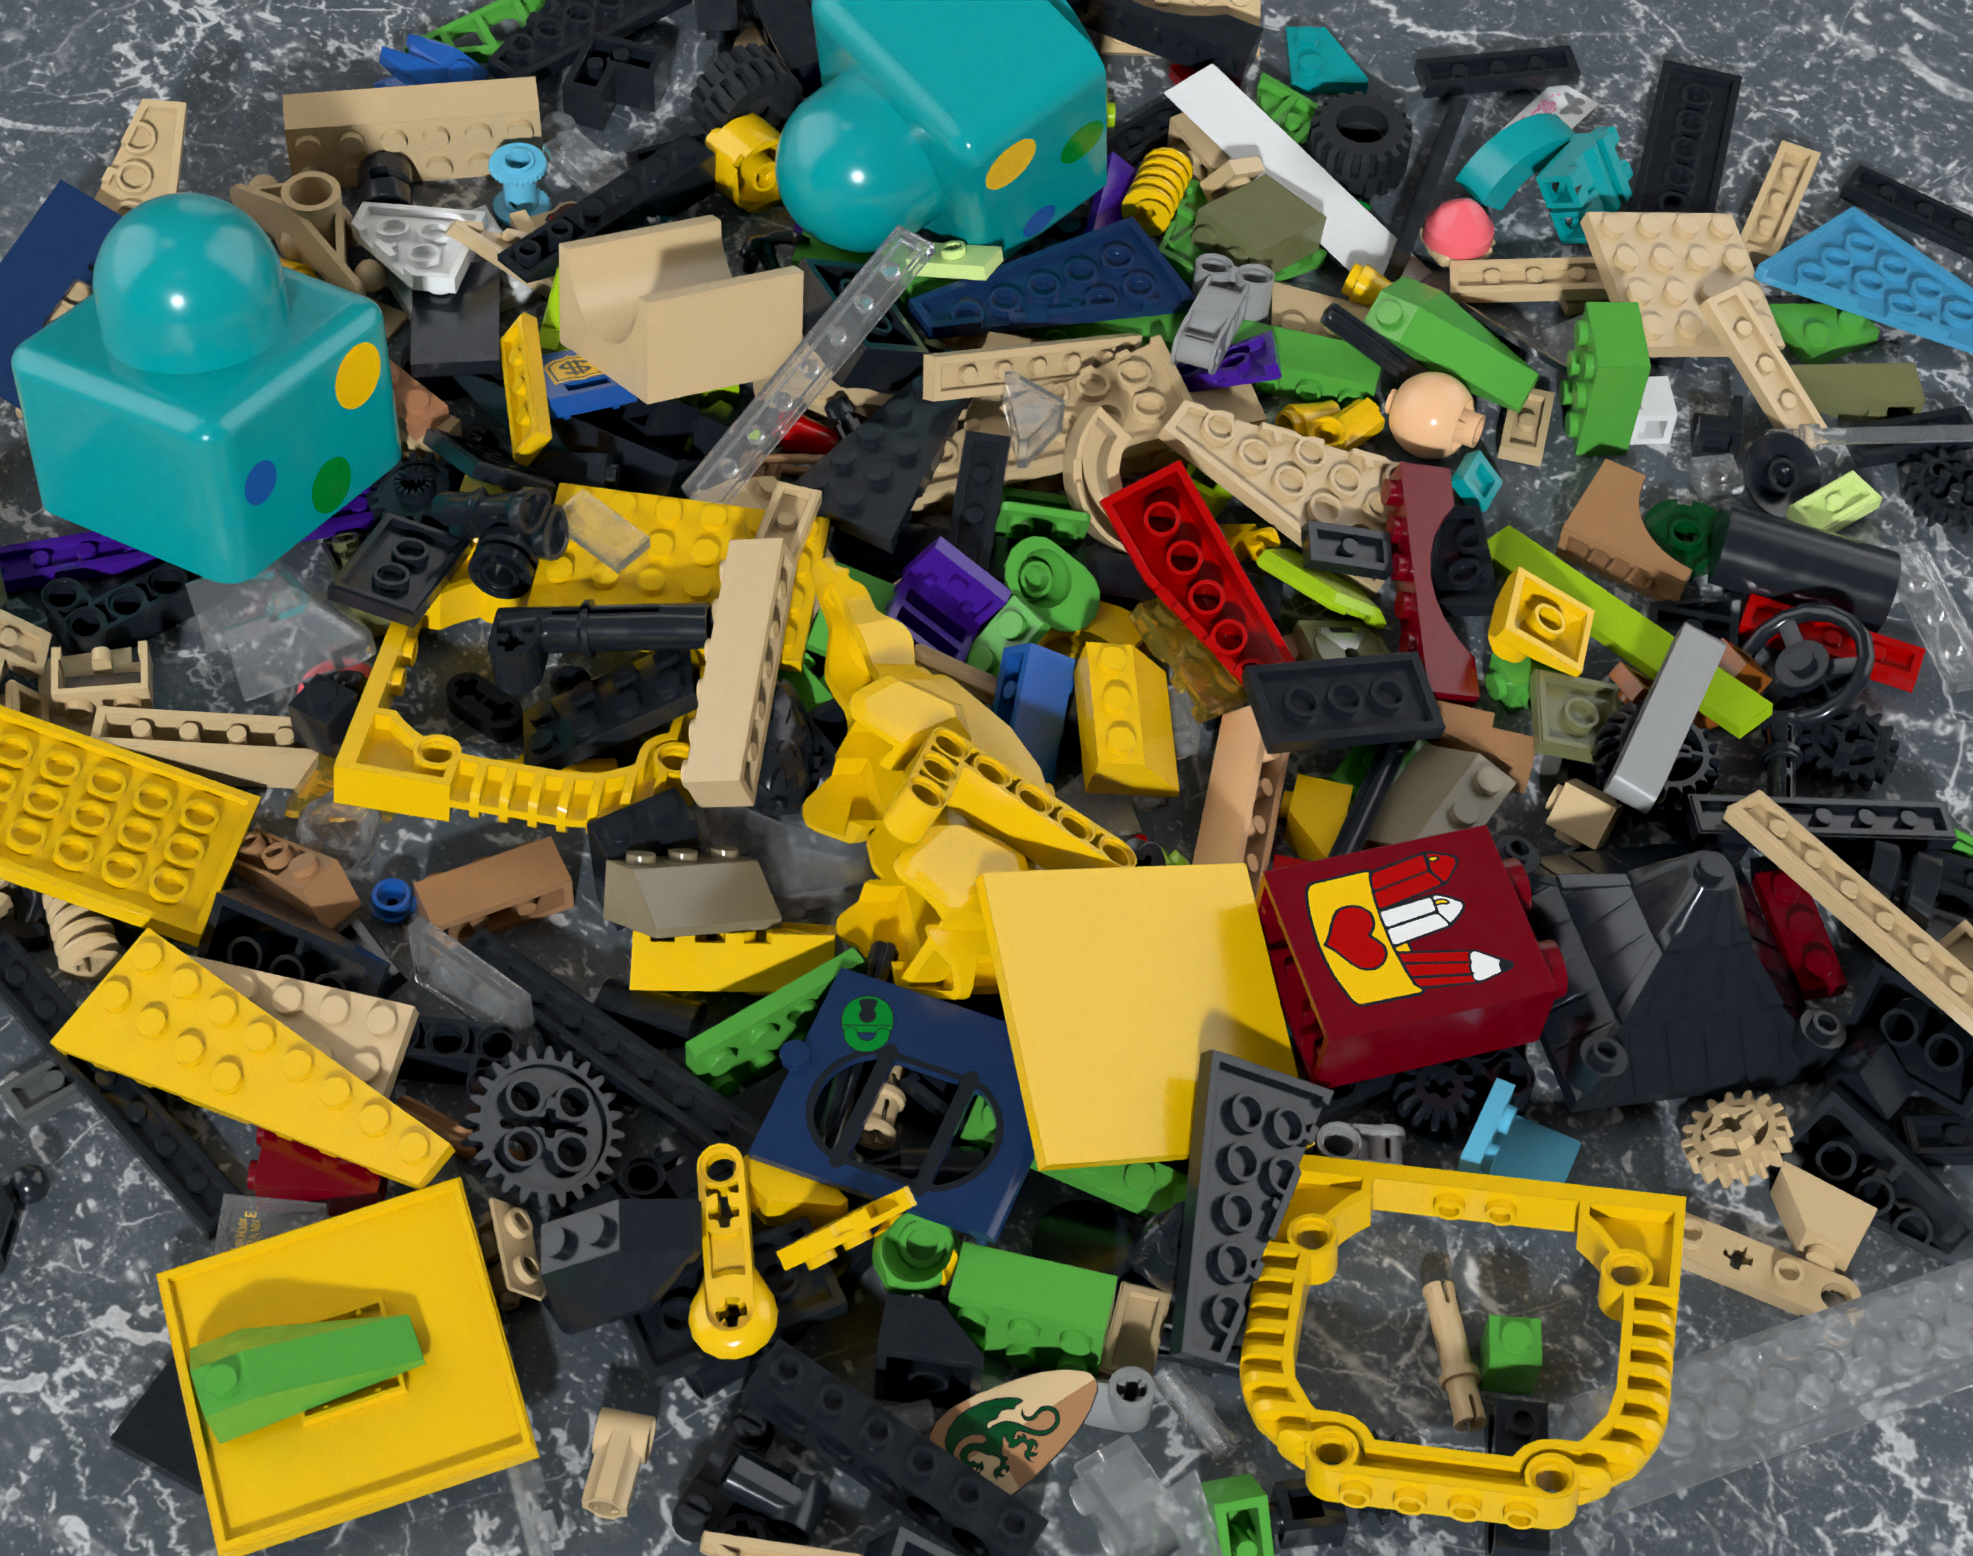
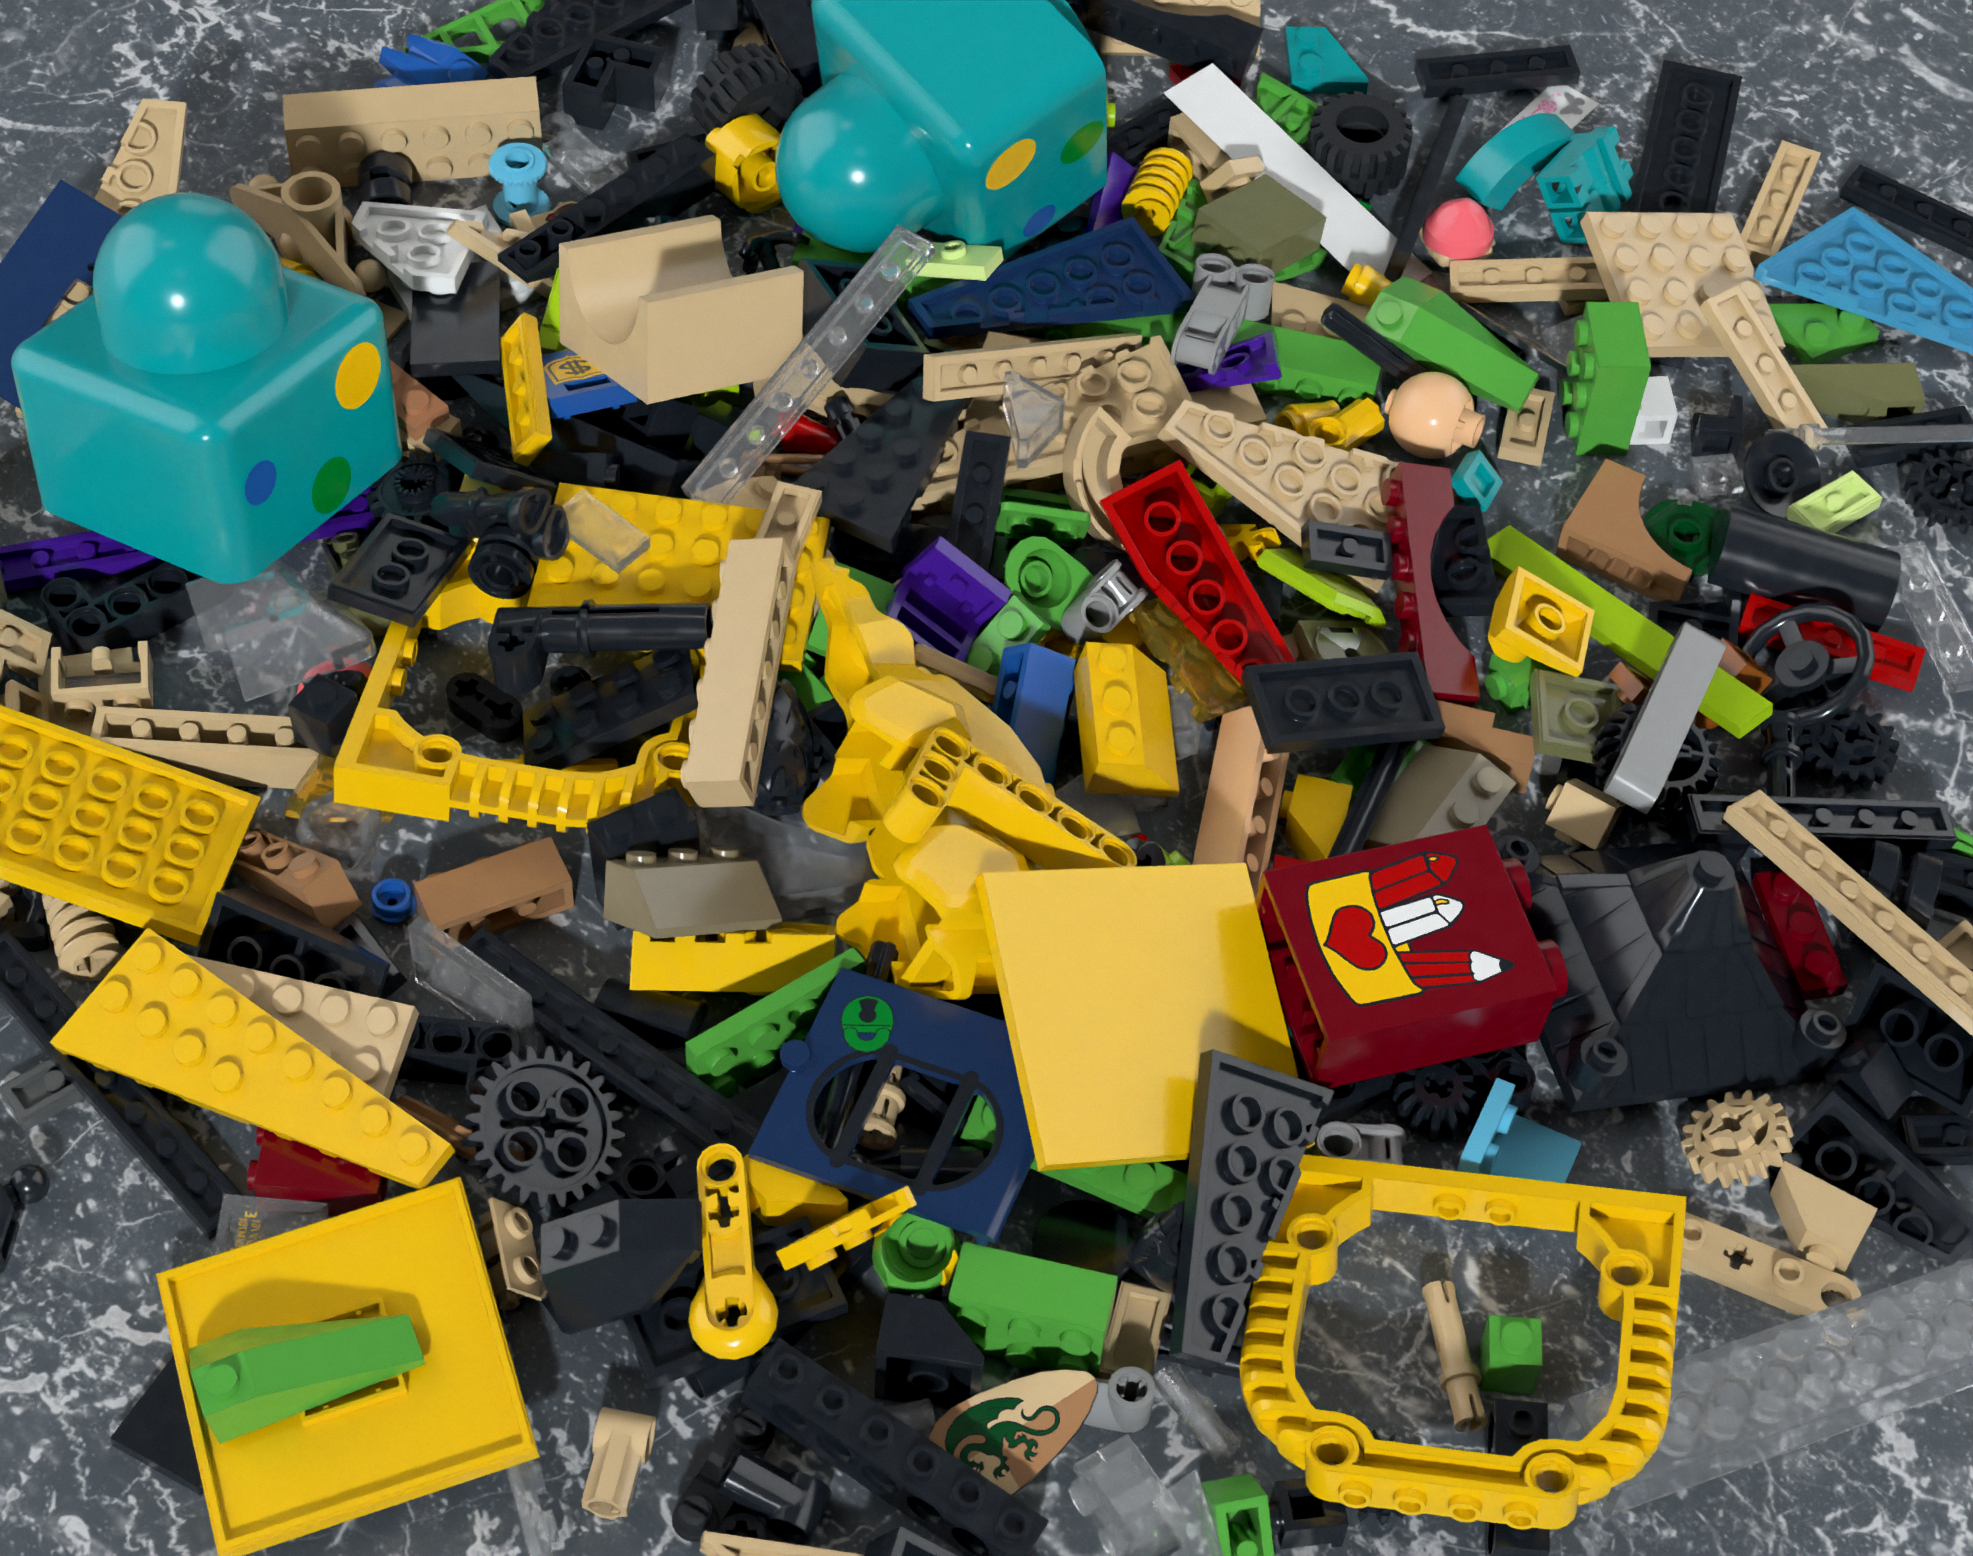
(1106, 599): none -> light grey piece

